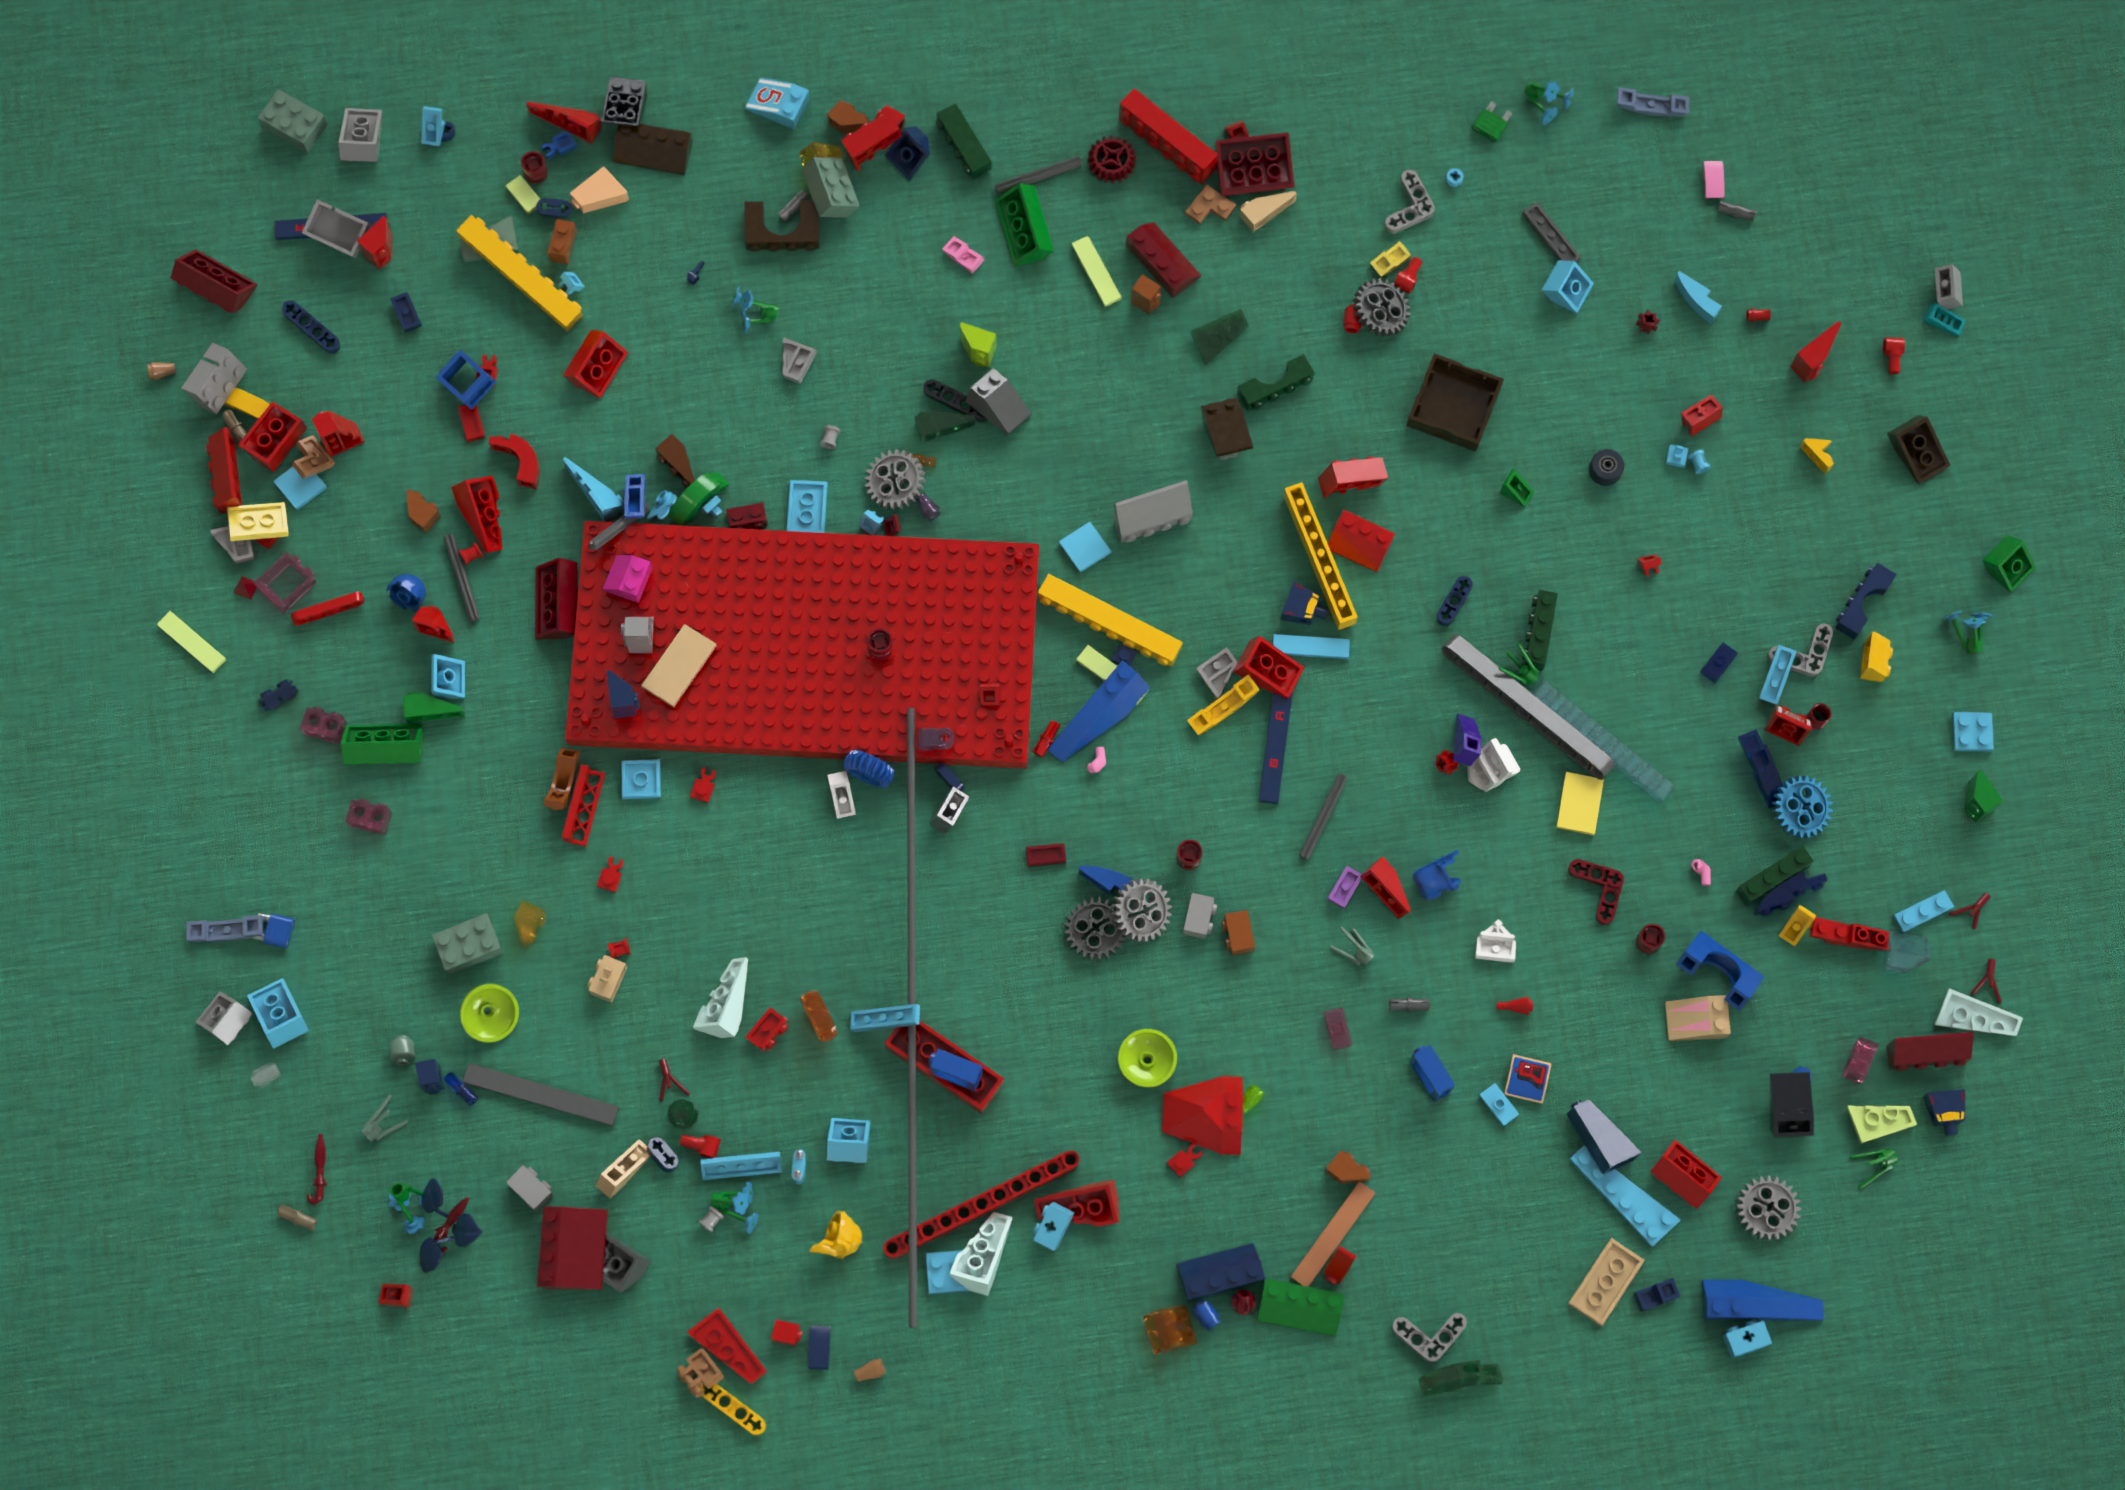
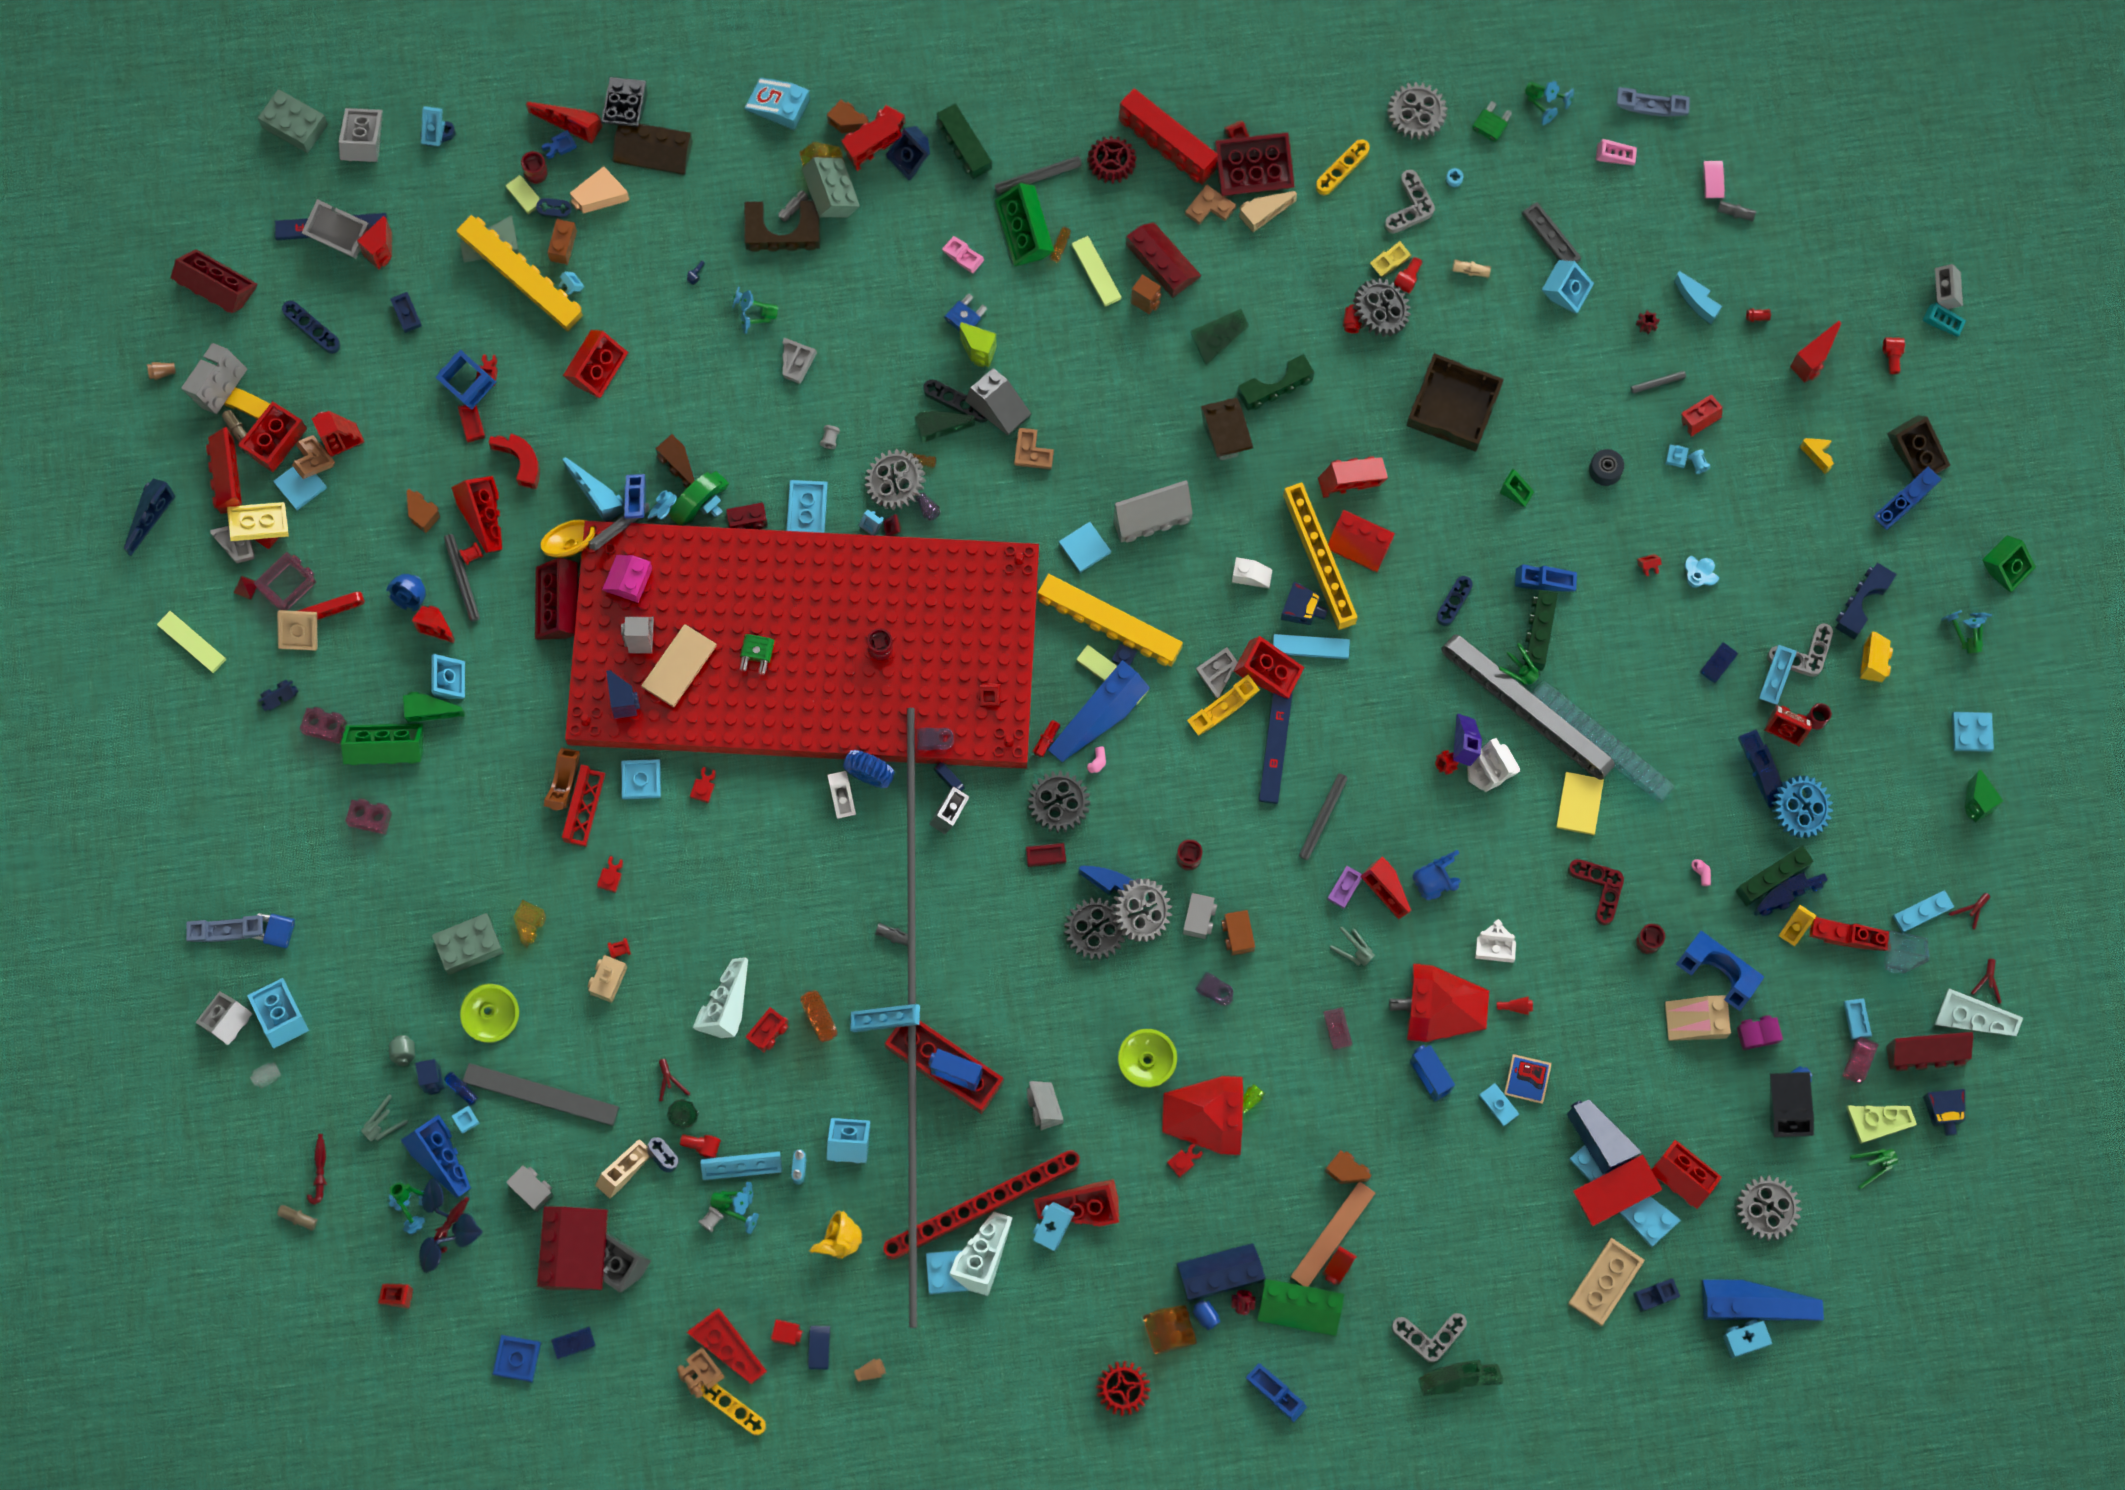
(152, 504): none -> dark blue wedge
(297, 630): none -> tan tile
(434, 1151): none -> blue wedge
(465, 1119): none -> medium azure tile
(516, 1358): none -> blue tile
(566, 539): none -> yellow dish
(573, 1343): none -> clear blue plate
(756, 649): none -> green piece
(892, 934): none -> dark grey pin
(962, 313): none -> blue piece
(1028, 454): none -> medium nougat plate
(1044, 1104): none -> light grey slope
(1060, 244): none -> clear orange axle
(1067, 816): none -> dark grey gear
(1132, 1386): none -> red gear
(1212, 988): none -> clear purple piece
(1251, 573): none -> white slope
(1276, 1392): none -> blue slope
(1344, 168): none -> yellow beam
(1414, 125): none -> light grey gear
(1444, 1005): none -> red wedge
(1471, 268): none -> tan pin
(1545, 578): none -> blue slope
(1608, 146): none -> bright pink slope
(1617, 1190): none -> red tile
(1657, 382): none -> dark grey bar
(1702, 570): none -> medium azure plate
(1759, 1033): none -> magenta brick
(1857, 1019): none -> medium azure plate
(1907, 498): none -> blue slope

